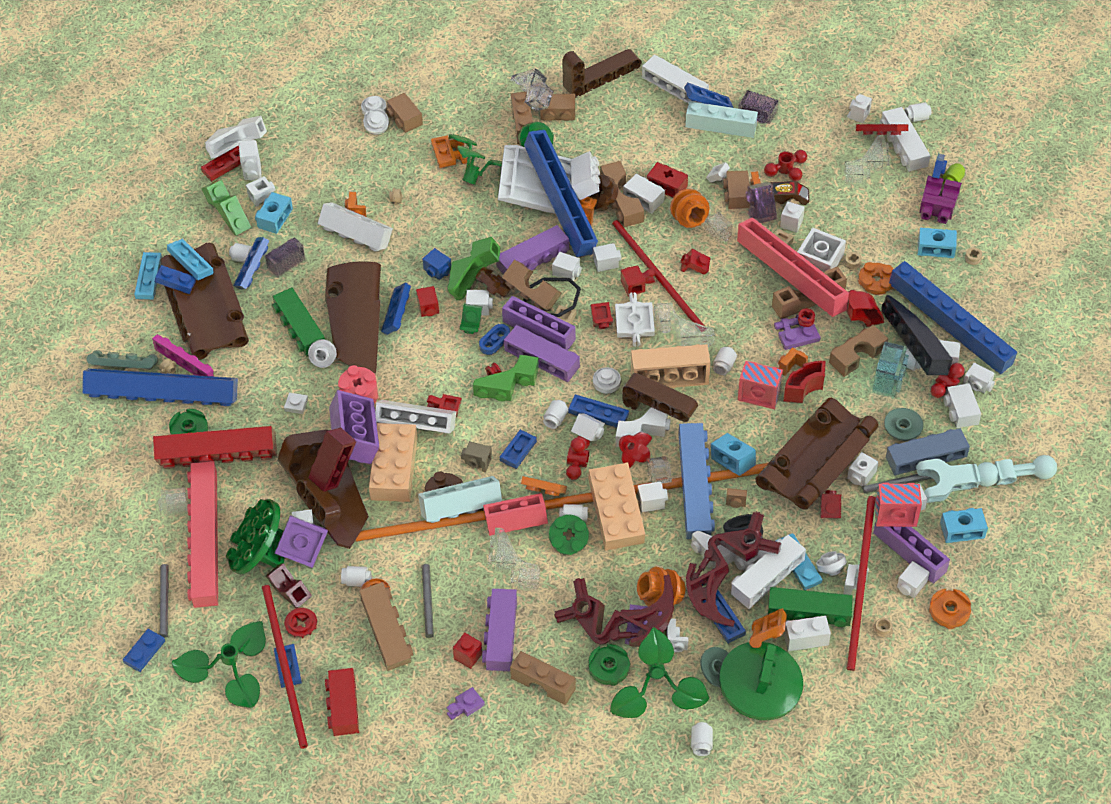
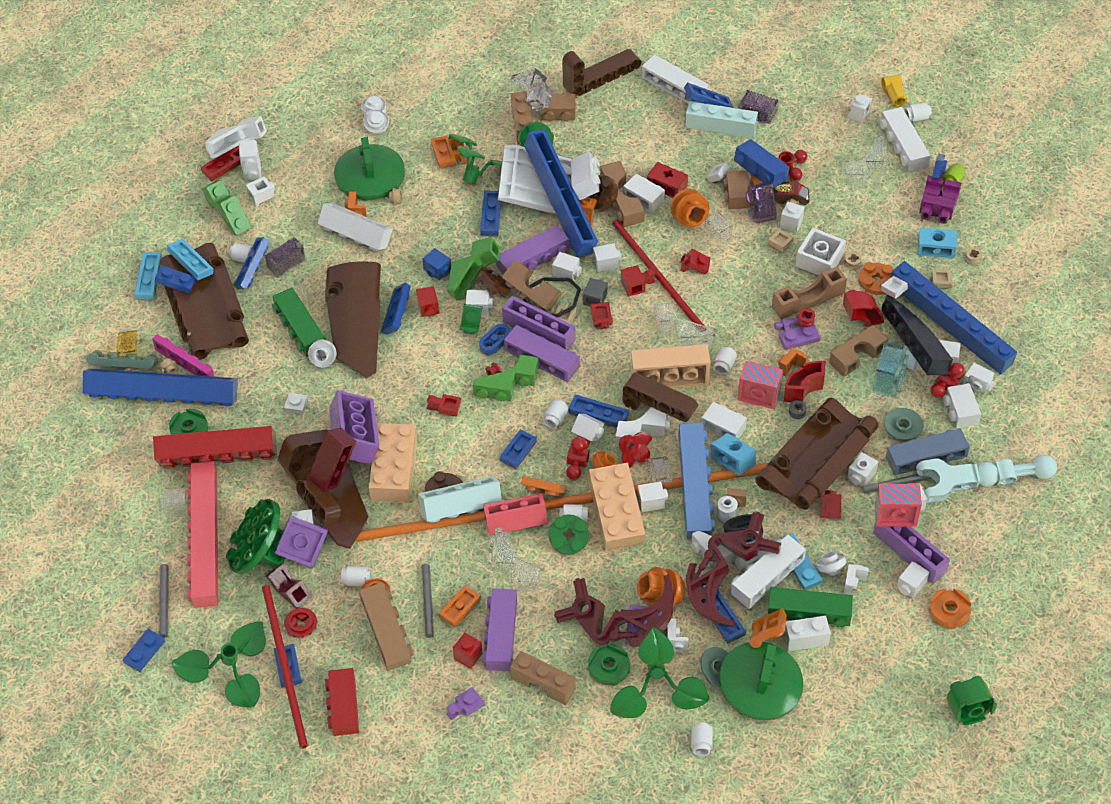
(127, 342): none -> clear yellow plate
(274, 212): medium azure brick -> none
(359, 382): coral brick -> none
(369, 171): none -> green bracket
(404, 112): medium nougat brick -> none
(421, 416): white brick -> none
(459, 606): none -> orange plate
(477, 455): dark tan brick -> none
(490, 214): none -> blue plate
(595, 292): none -> dark grey brick
(603, 459): none -> orange plate
(606, 380): white plate -> none
(634, 319): white plate -> none
(722, 420): none -> white brick
(726, 508): none -> white brick
(761, 163): none -> blue brick
(793, 267): coral brick -> none
(797, 404): none -> dark grey bush
(861, 583): red piece -> none
(868, 129): red plate -> none
(883, 622): tan plate -> none
(893, 86): none -> yellow piece
(894, 287): none -> white plate
(942, 278): none -> tan plate
(970, 700): none -> green brick
(974, 527): medium azure brick -> none

